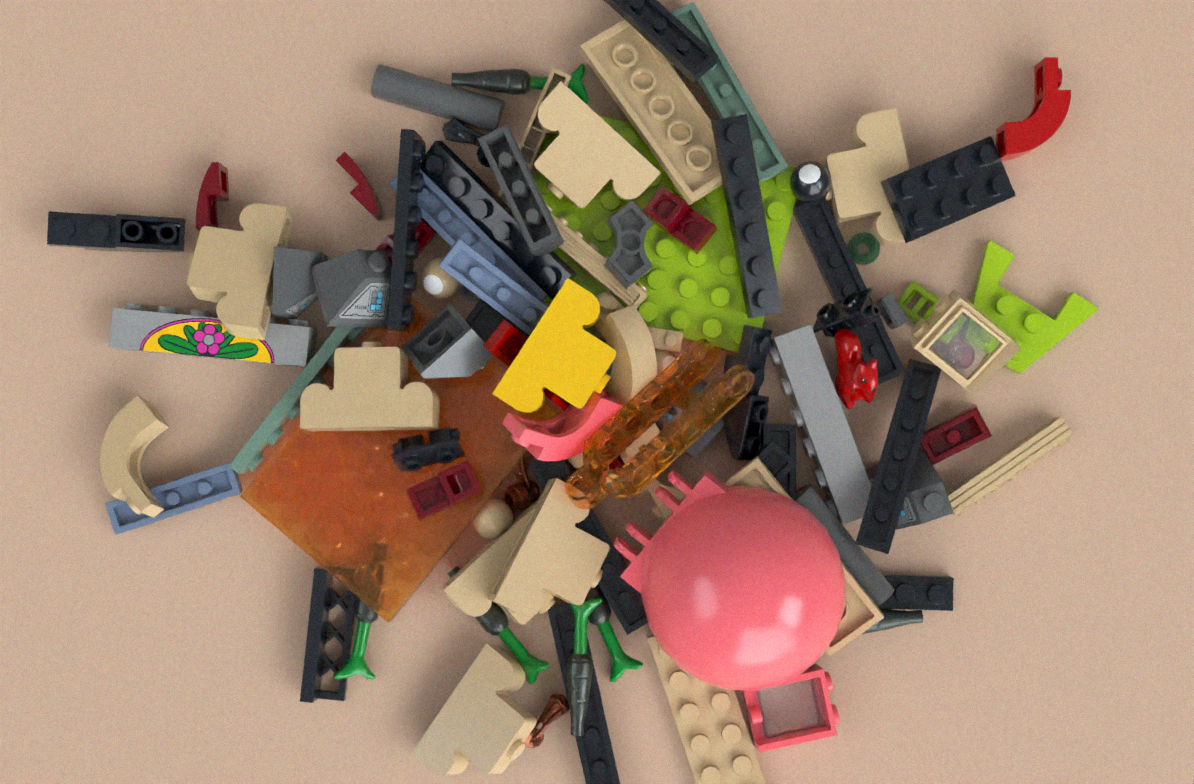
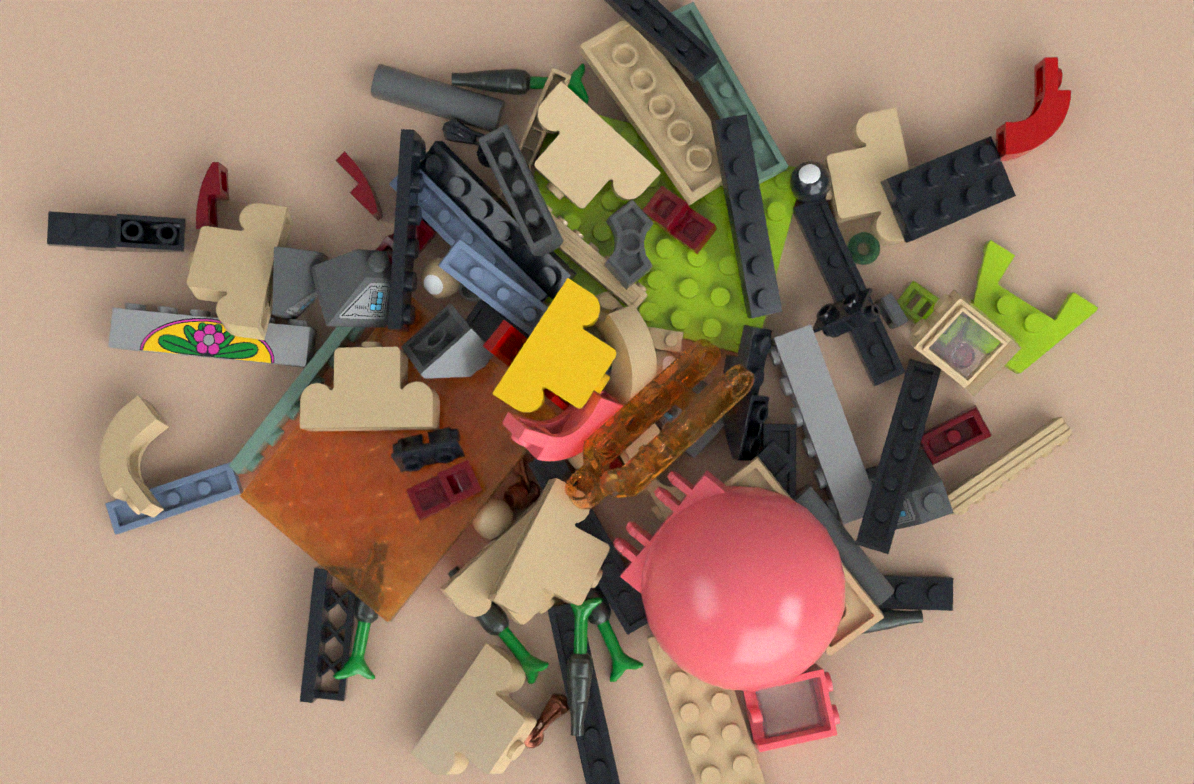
(854, 377): red animal -> none

